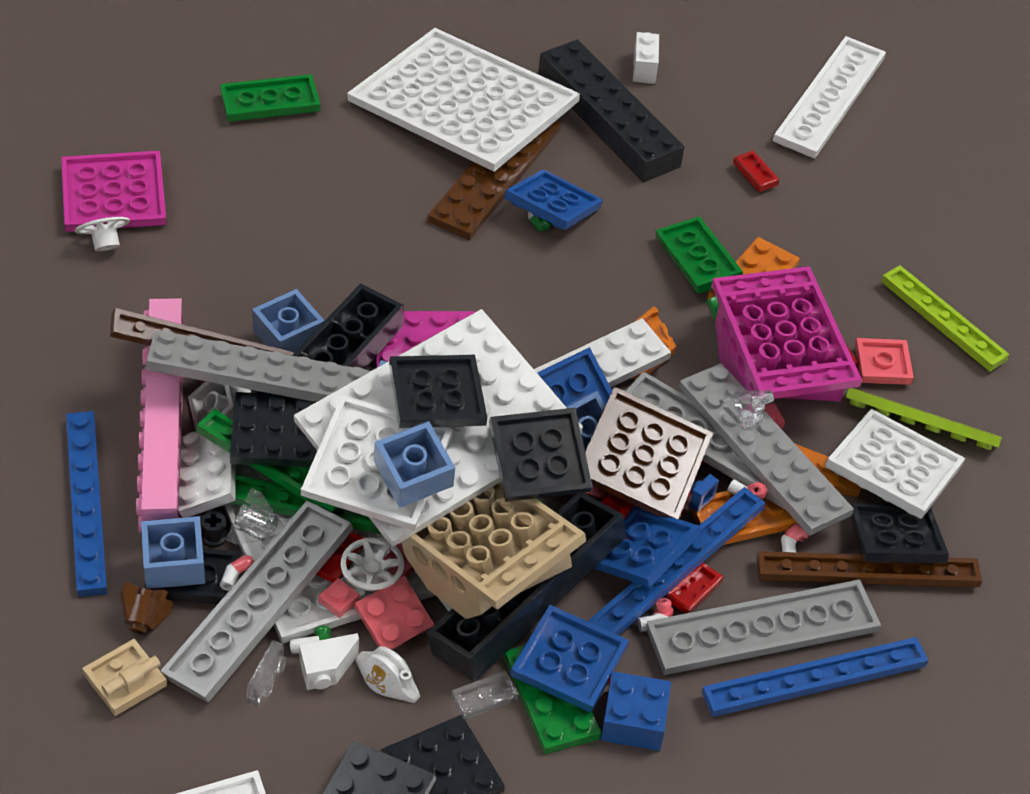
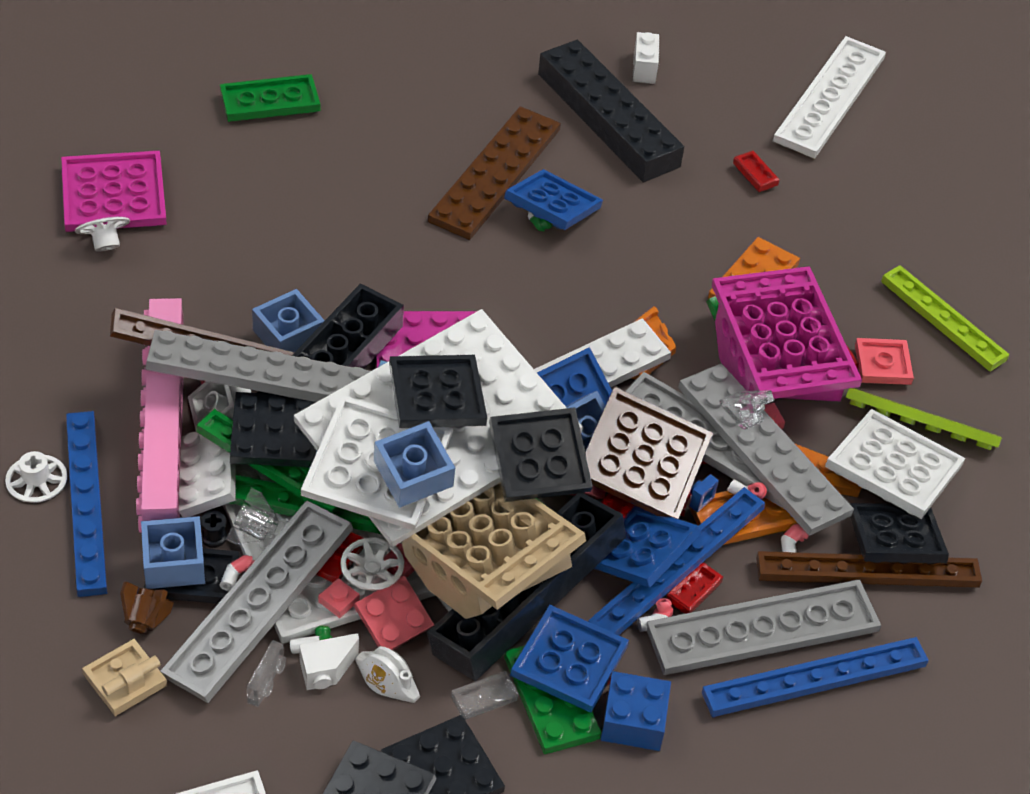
(35, 473): none -> white wheel
(464, 98): white plate -> none
(697, 253): green plate -> none

